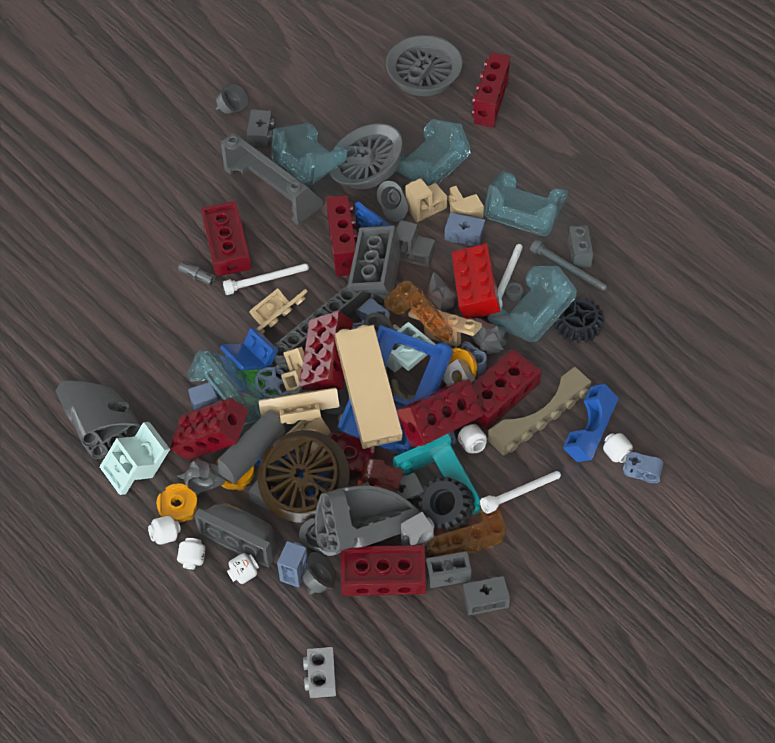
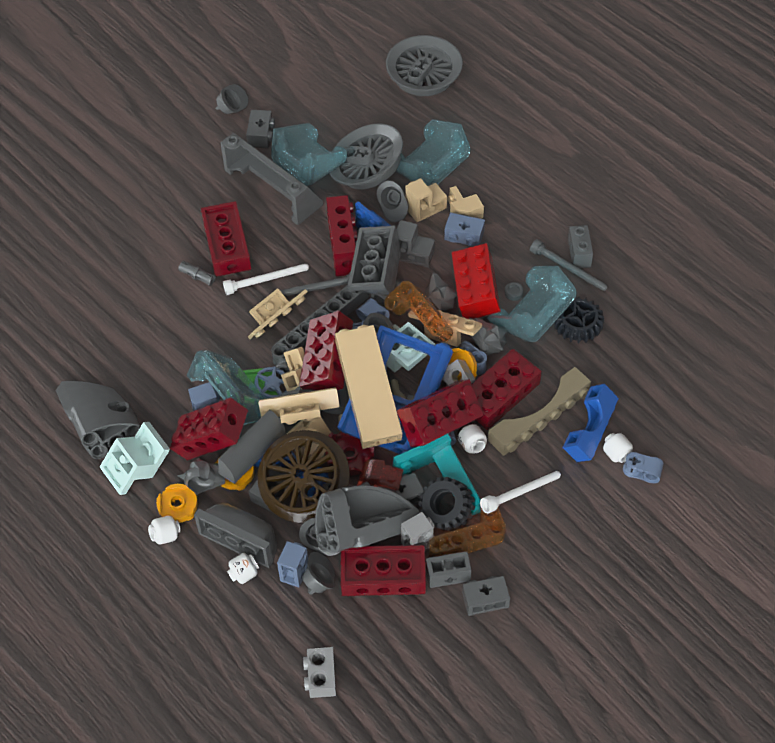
(191, 553): white head -> none
(253, 354): blue bracket -> none
(316, 286): none -> dark grey piece
(491, 89): dark red brick -> none
(508, 272): white piece -> none
(522, 208): clear light blue windscreen -> none

